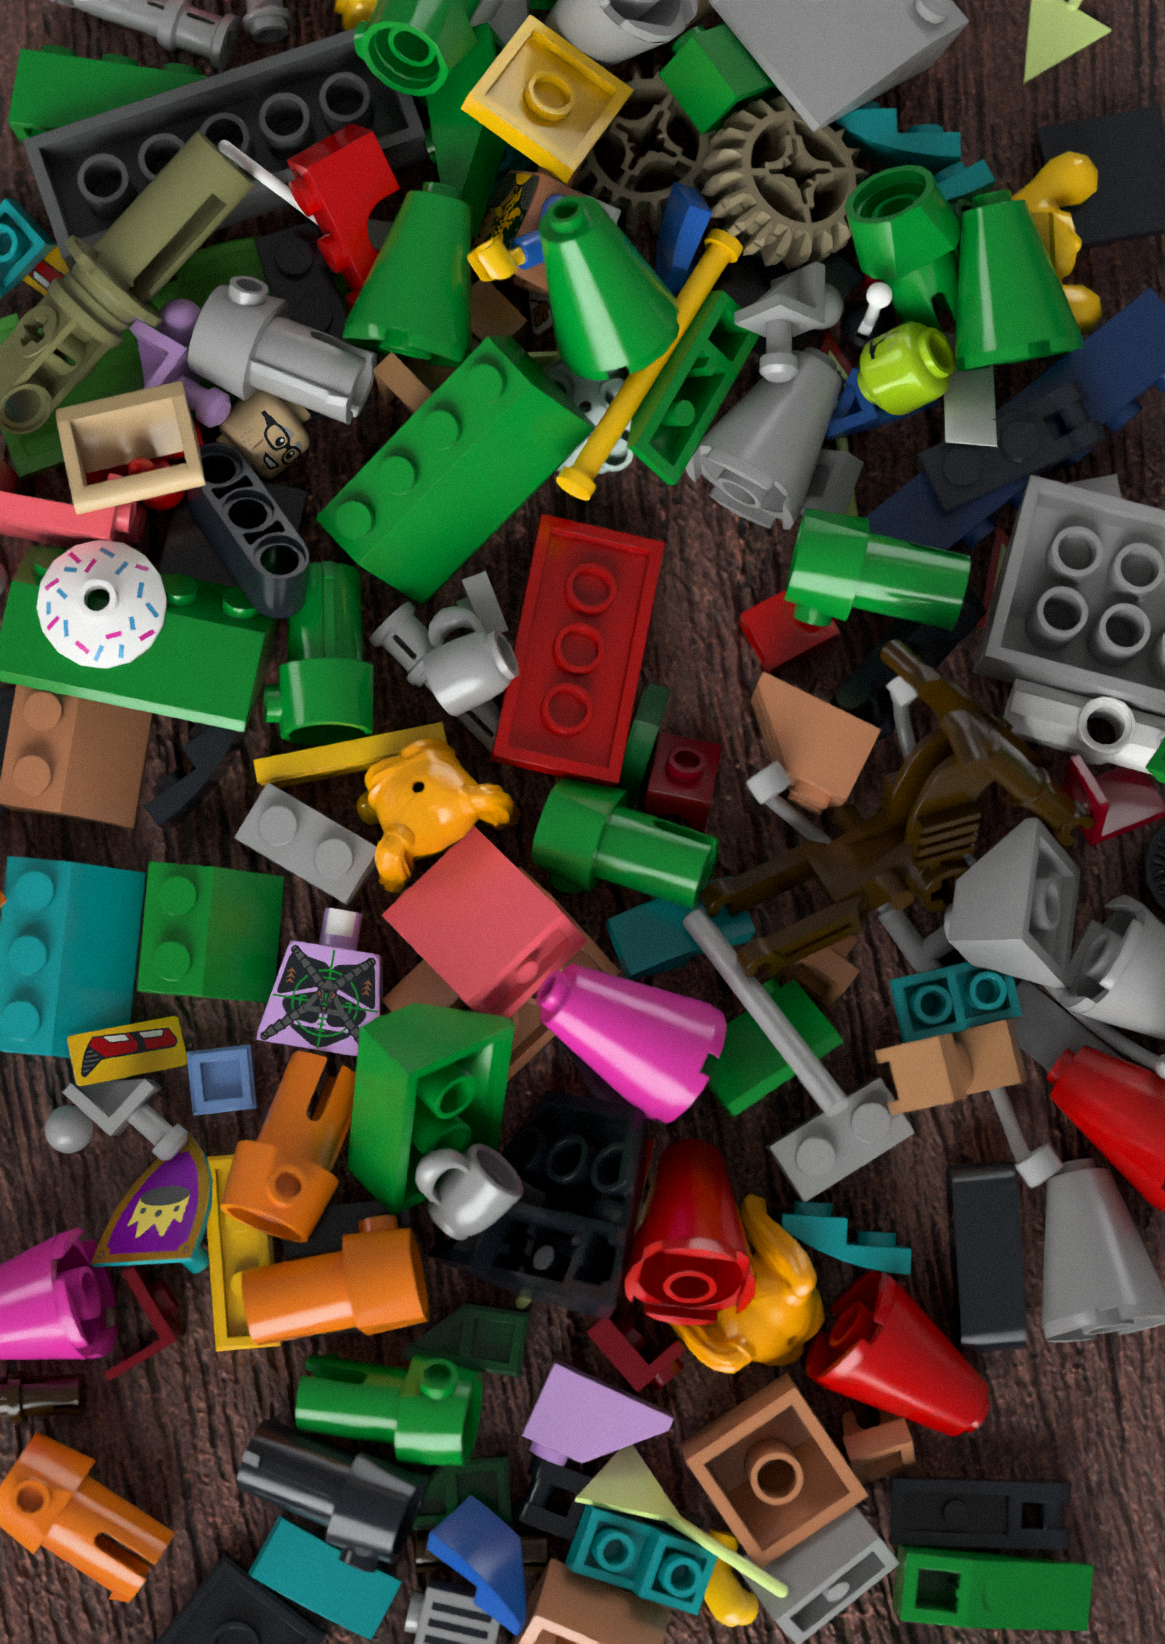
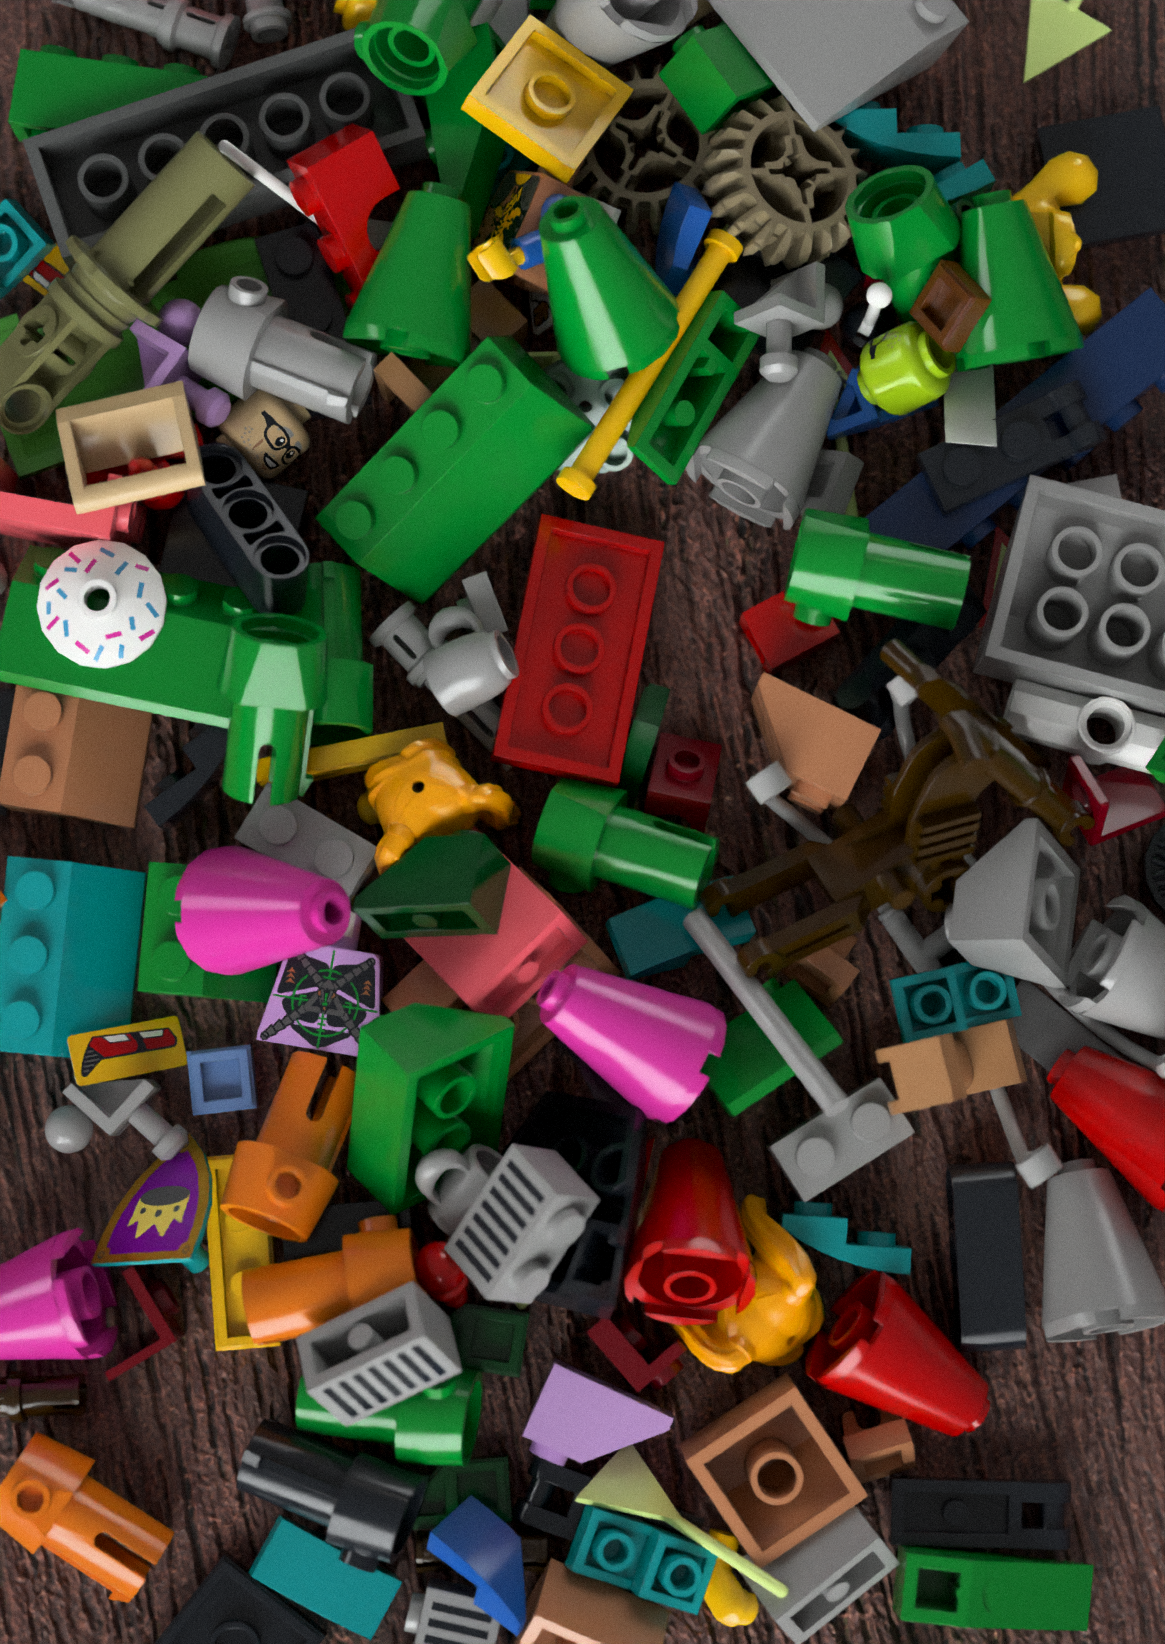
(255, 910): none -> dark pink cone
(275, 680): none -> green piece
(378, 1354): none -> light grey brick
(439, 889): none -> dark green slope
(441, 1275): none -> red bar
(521, 1224): none -> light grey brick
(950, 305): none -> reddish brown tile

